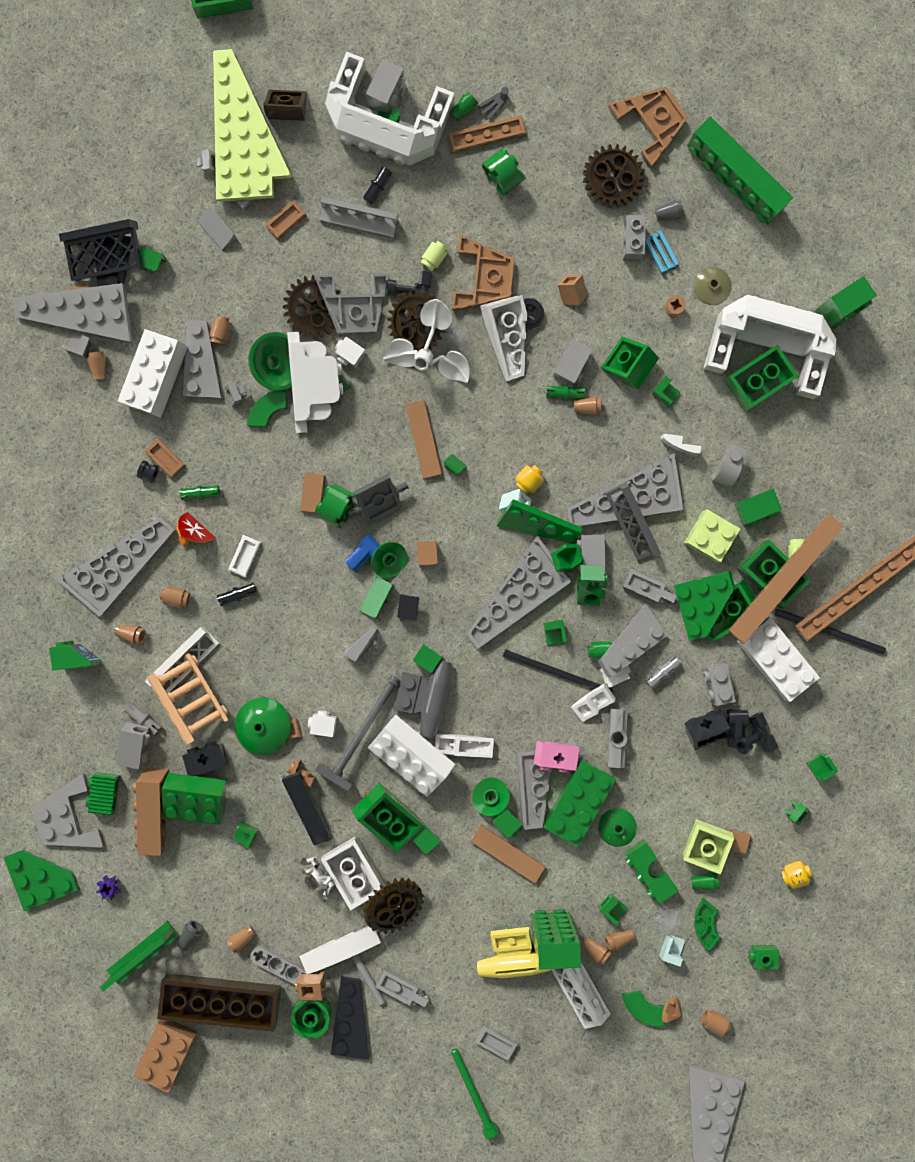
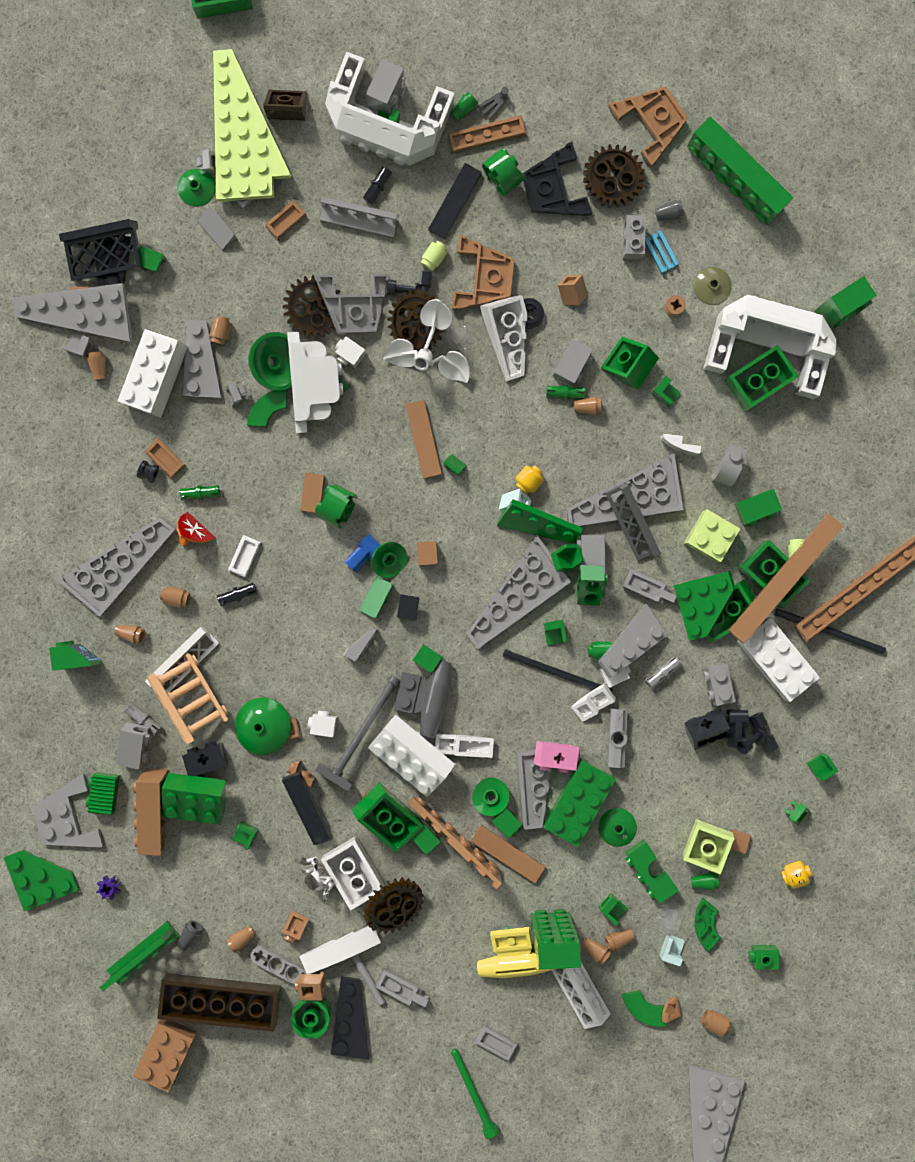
(202, 193): none -> green dish
(294, 927): none -> medium nougat bracket
(377, 499): dark grey plate -> none
(454, 201): none -> black tile
(459, 843): none -> medium nougat wing
(546, 188): none -> black wing

